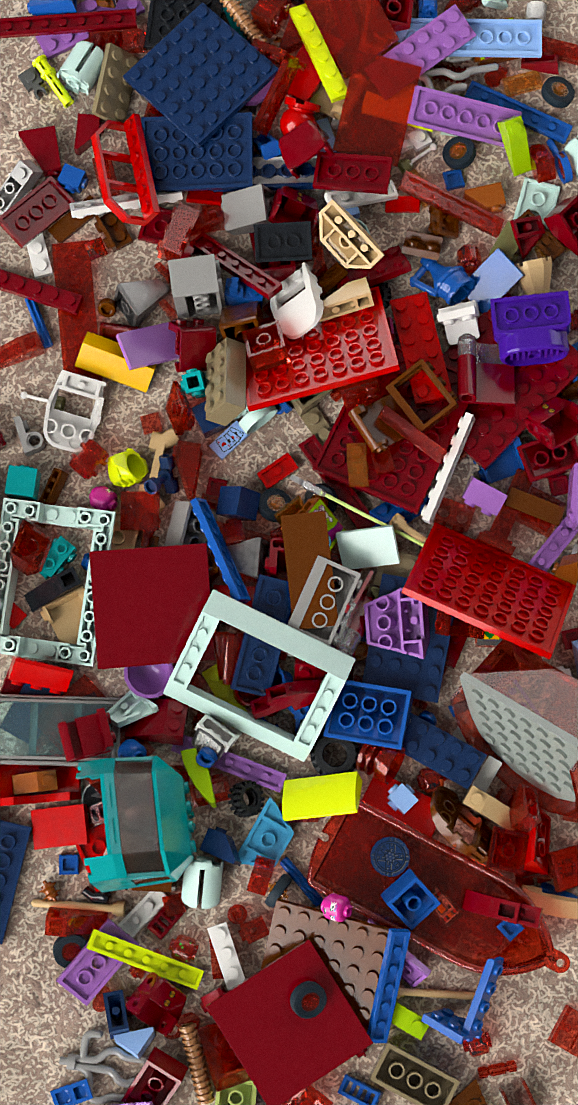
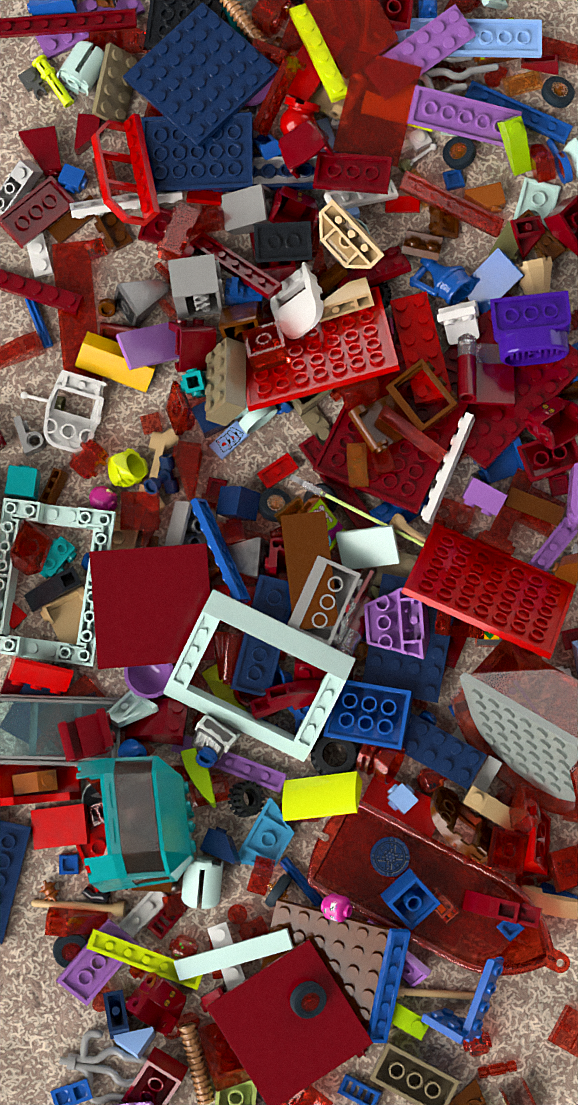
(233, 954): none -> light aqua tile
(469, 257): clear red head -> none
(536, 10): white piece -> none

